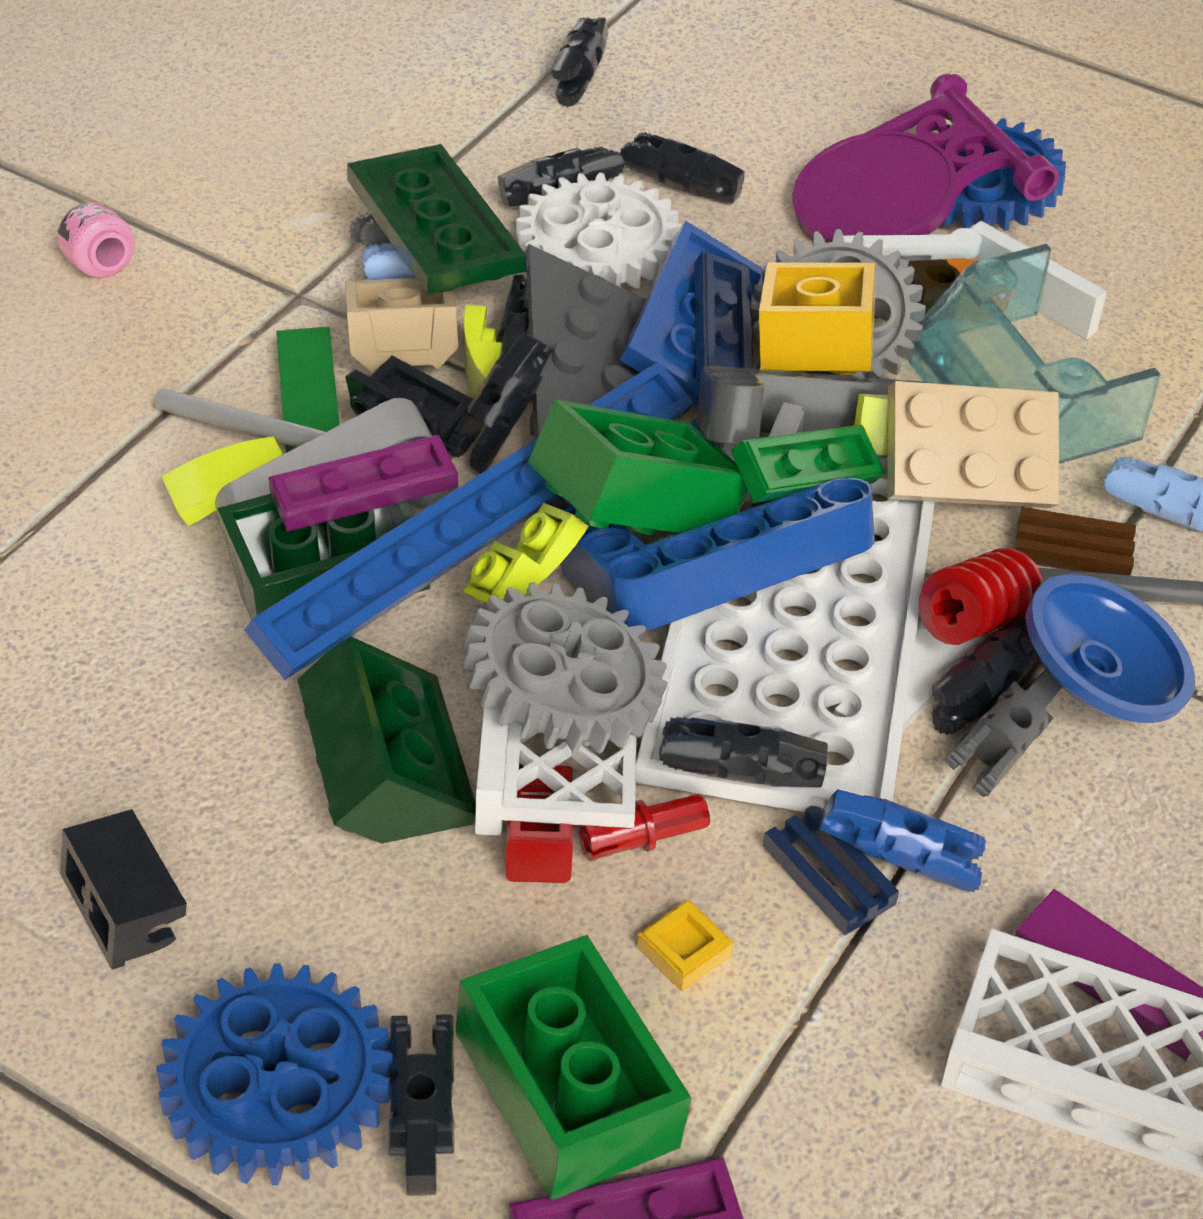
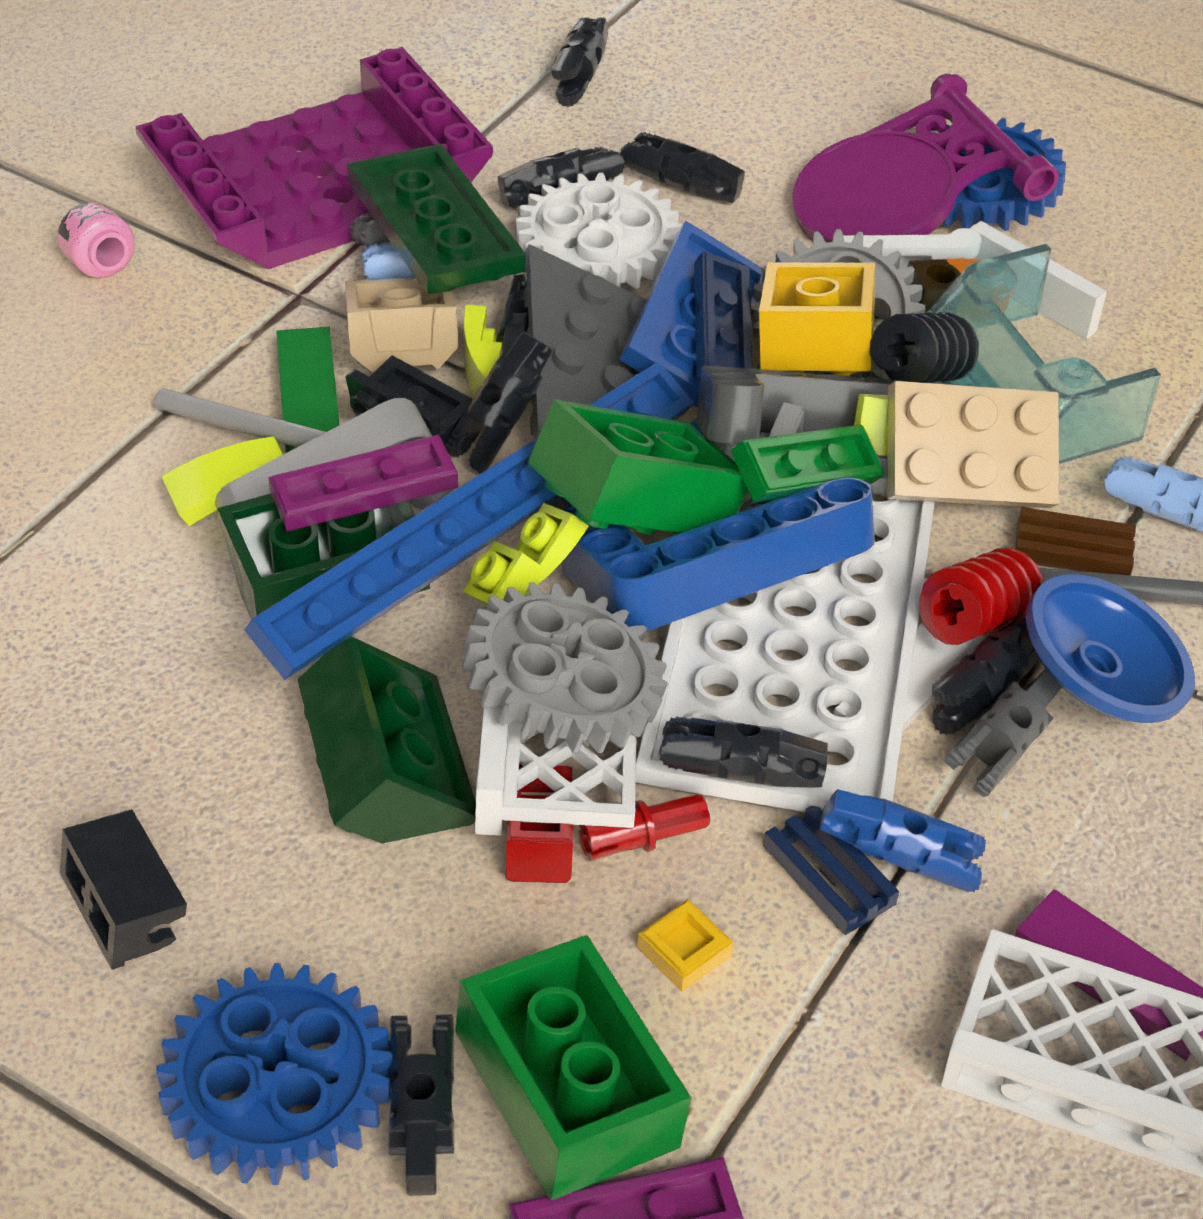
(267, 196): none -> magenta slope
(925, 347): none -> black piece

